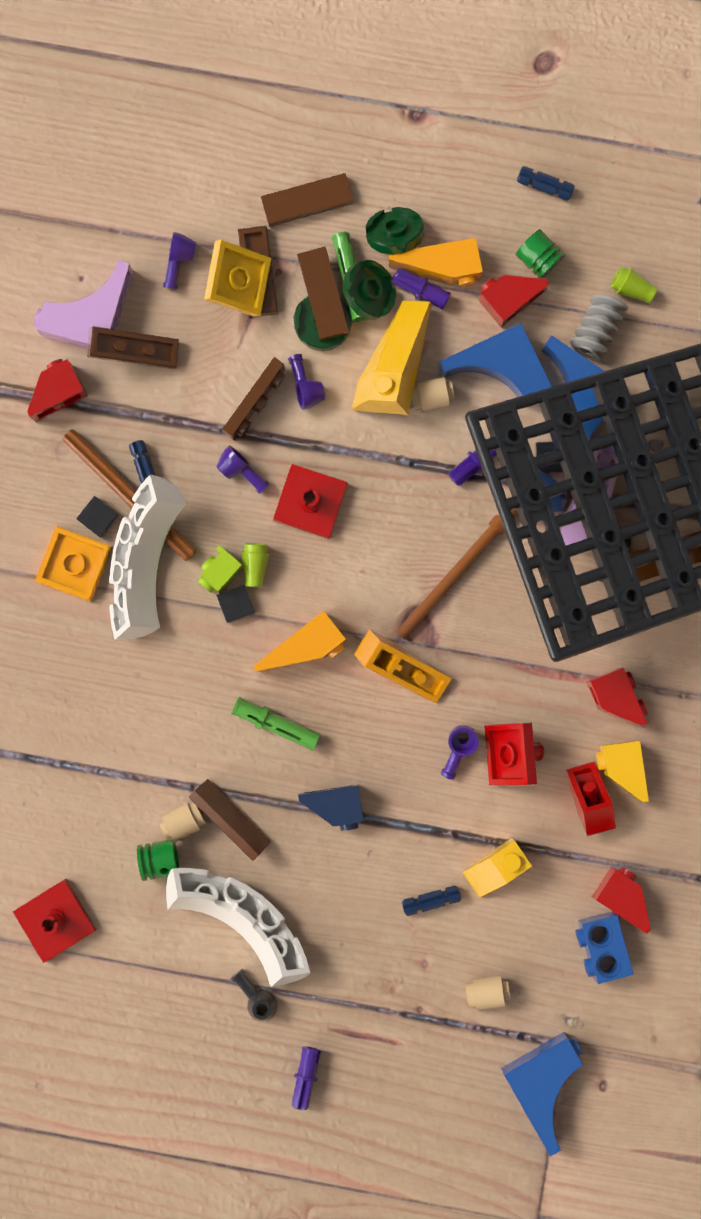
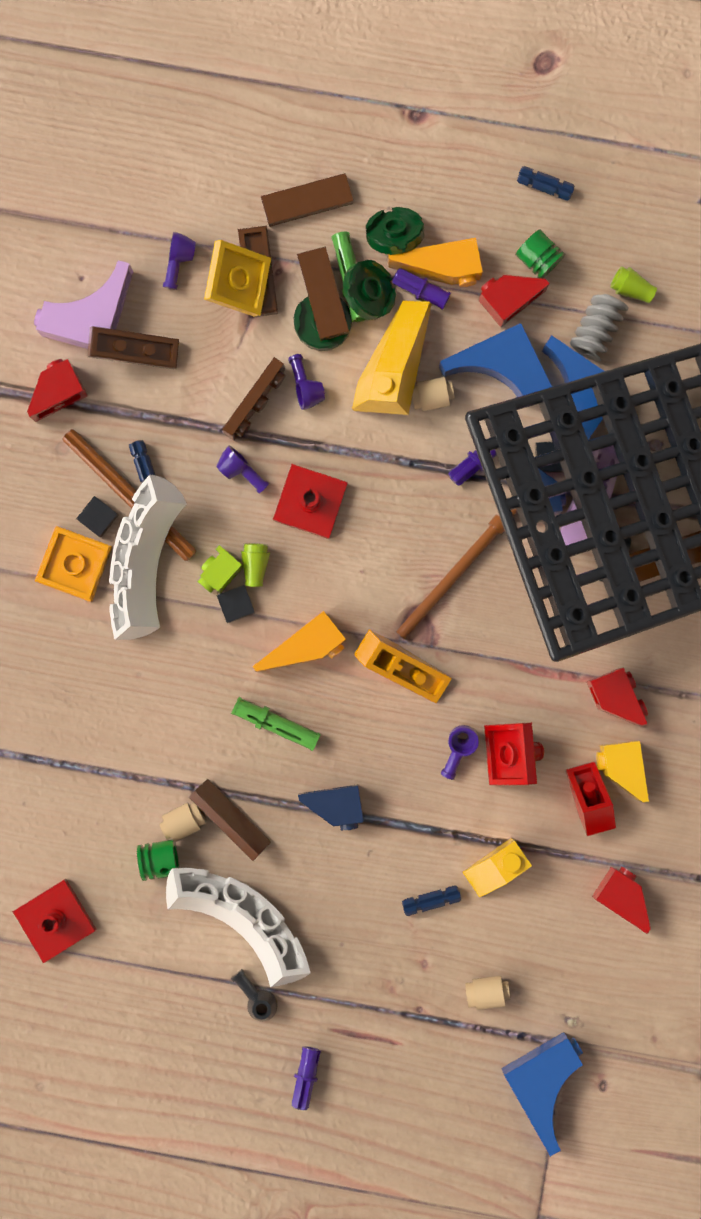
(611, 945): blue brick -> none

